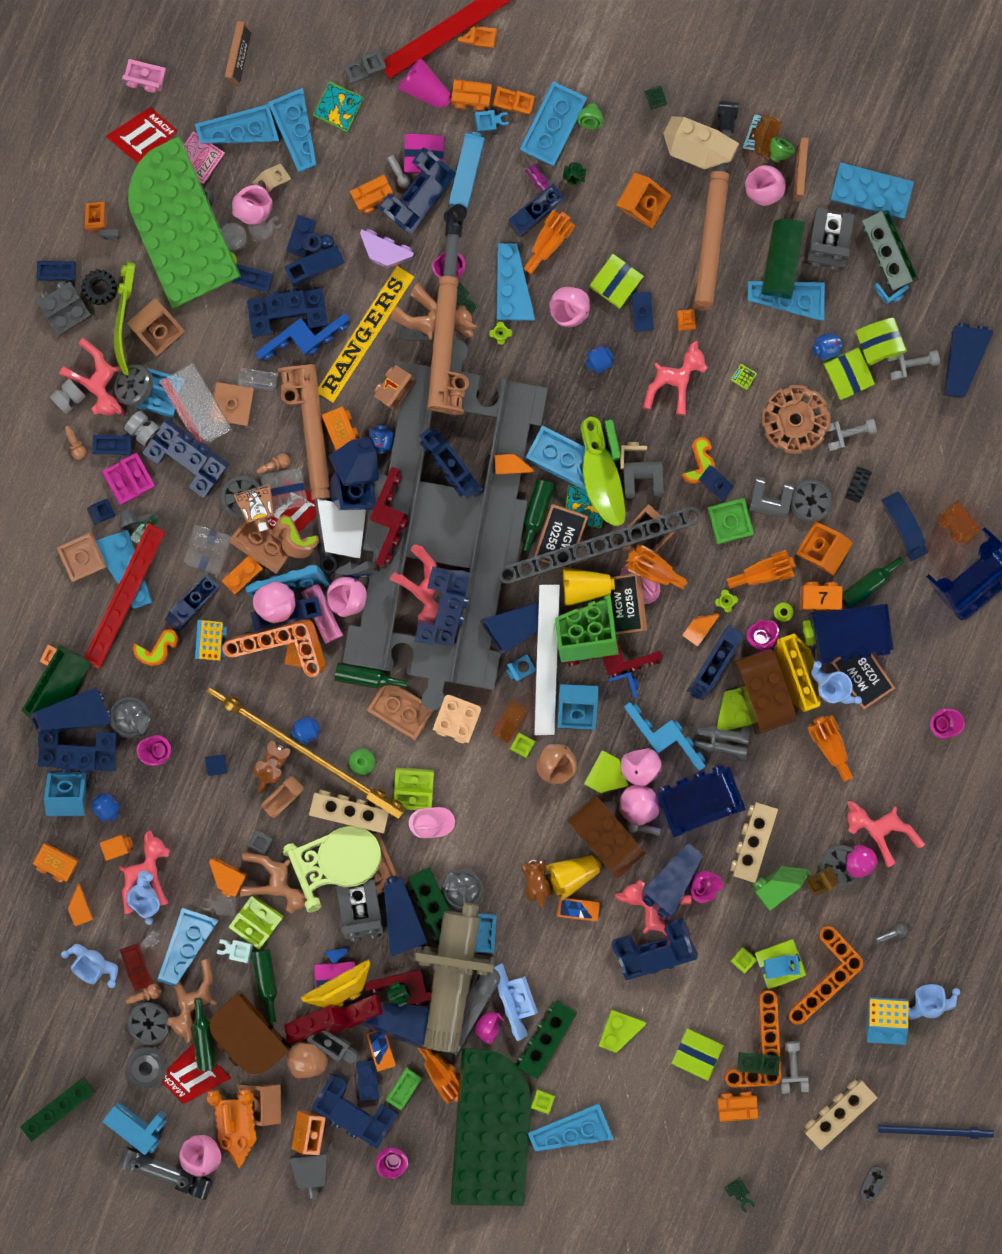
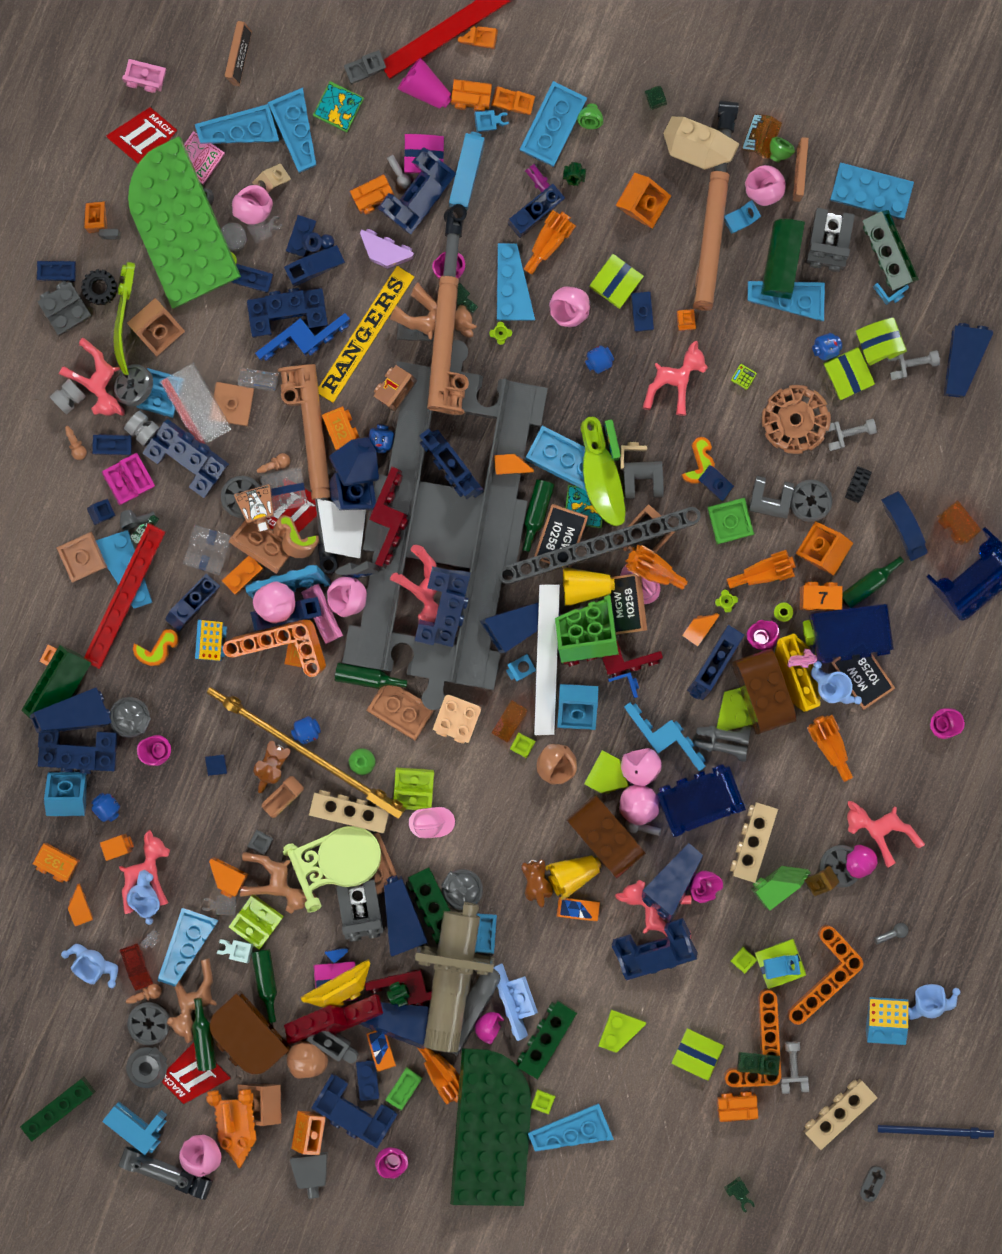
(740, 218): none -> dark azure bracket
(804, 661): none -> bright pink piece

